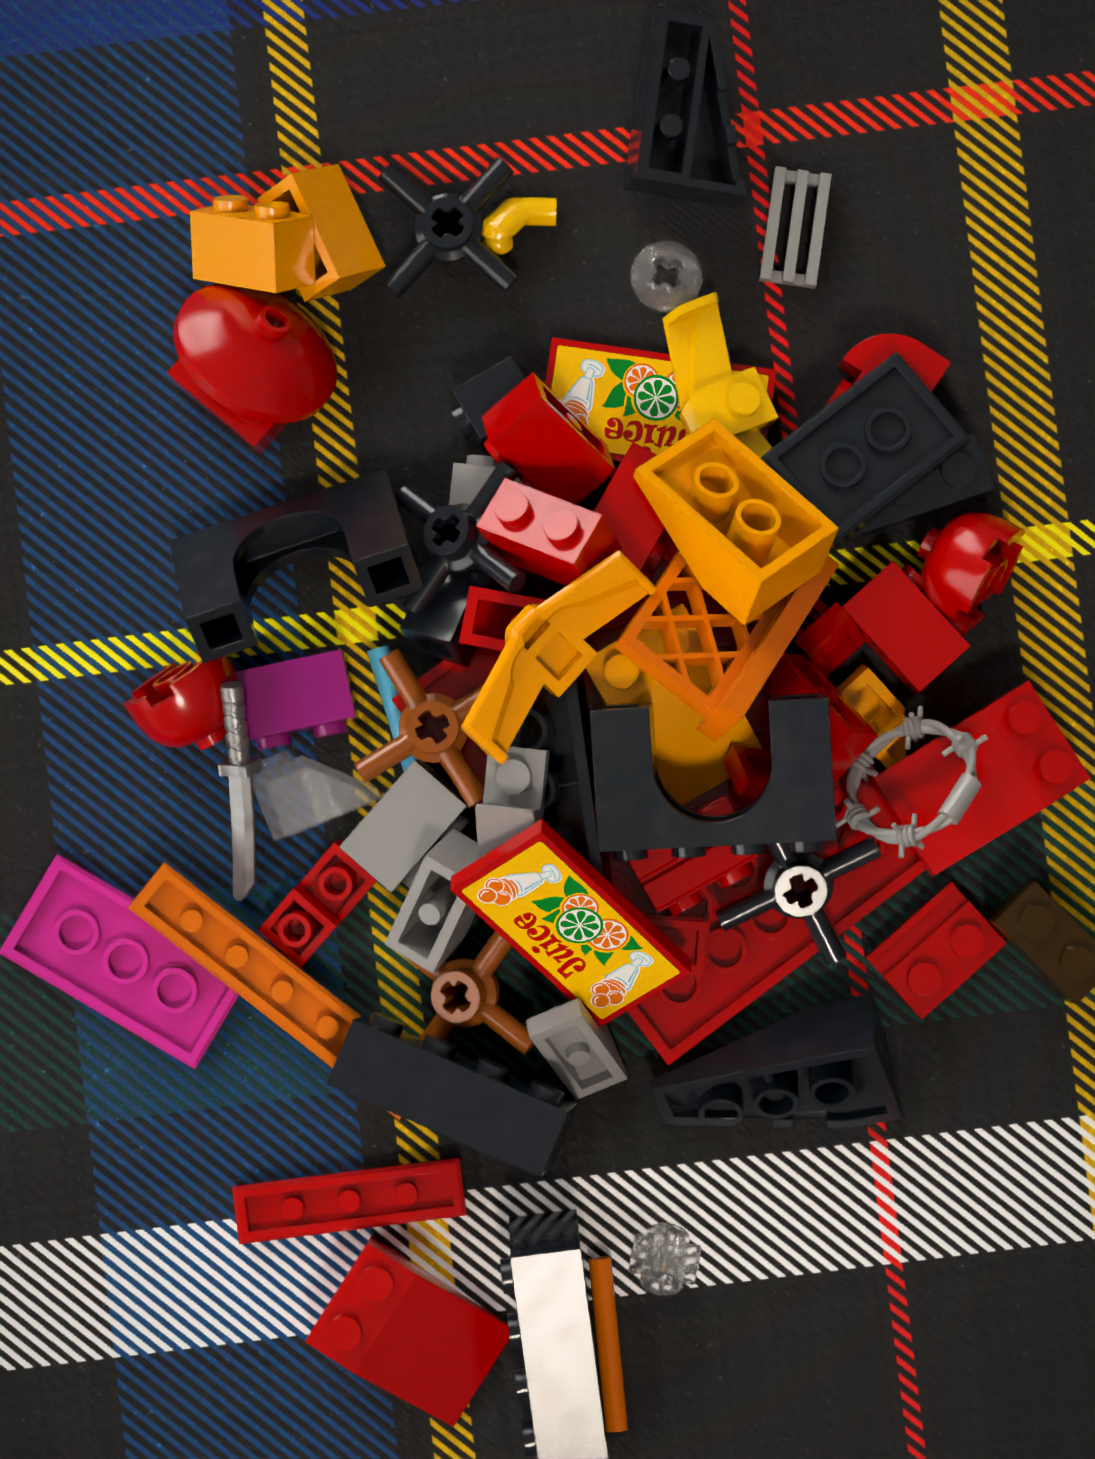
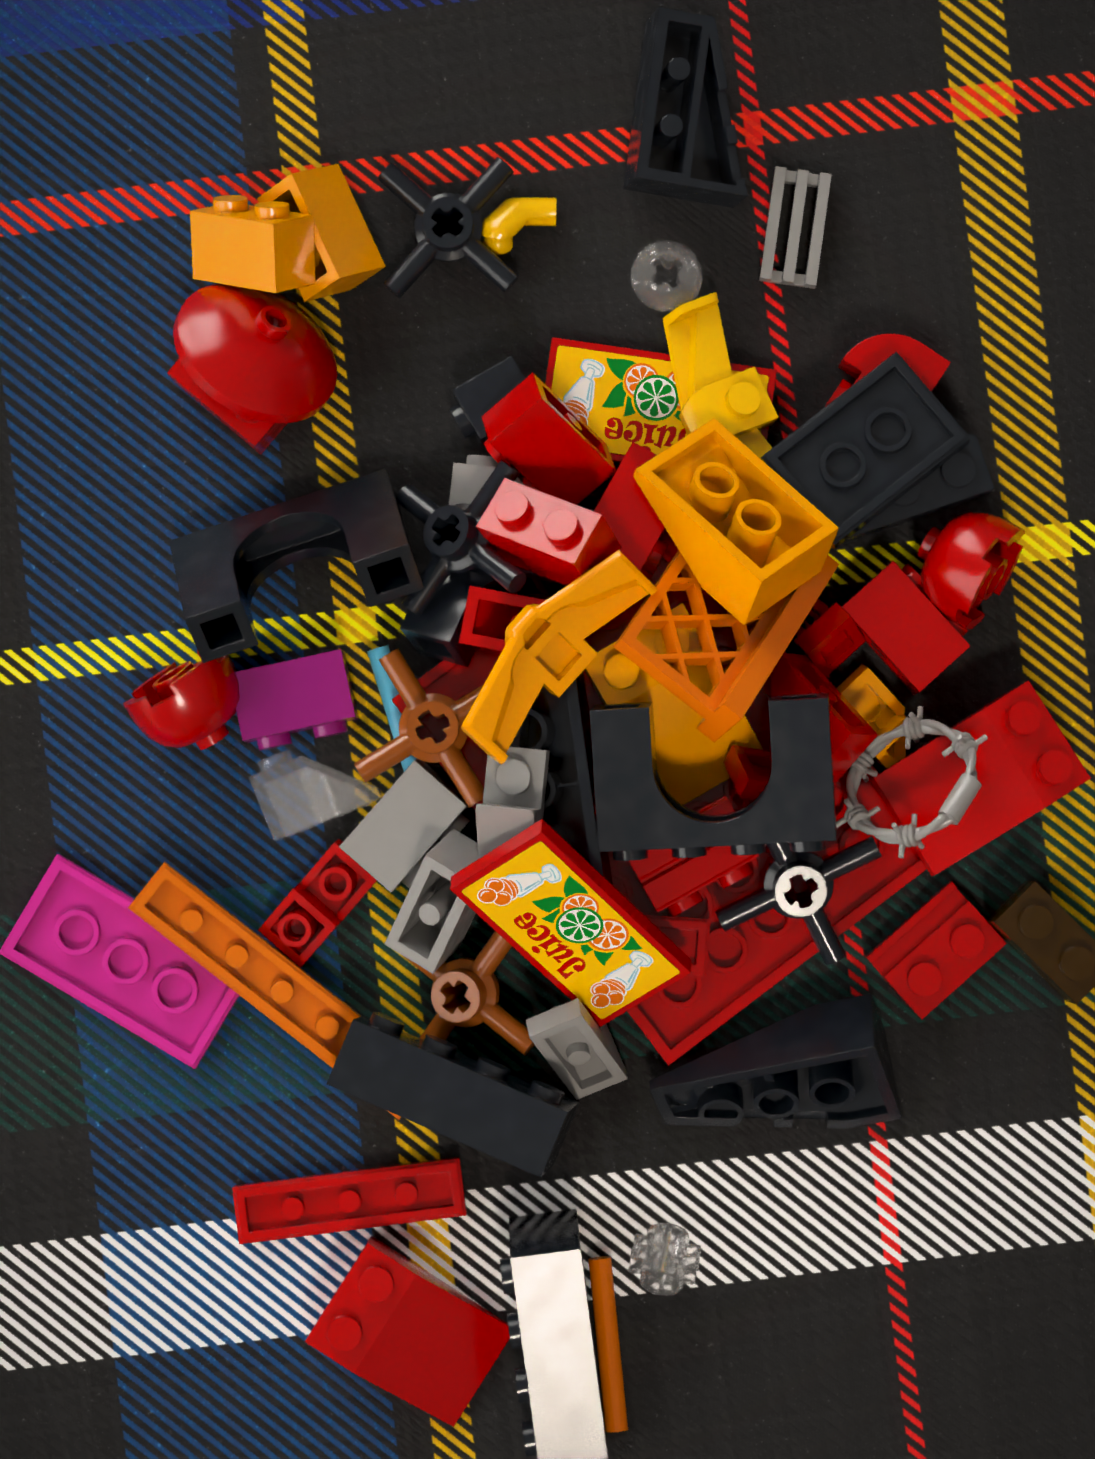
(239, 769): flat silver sword -> none

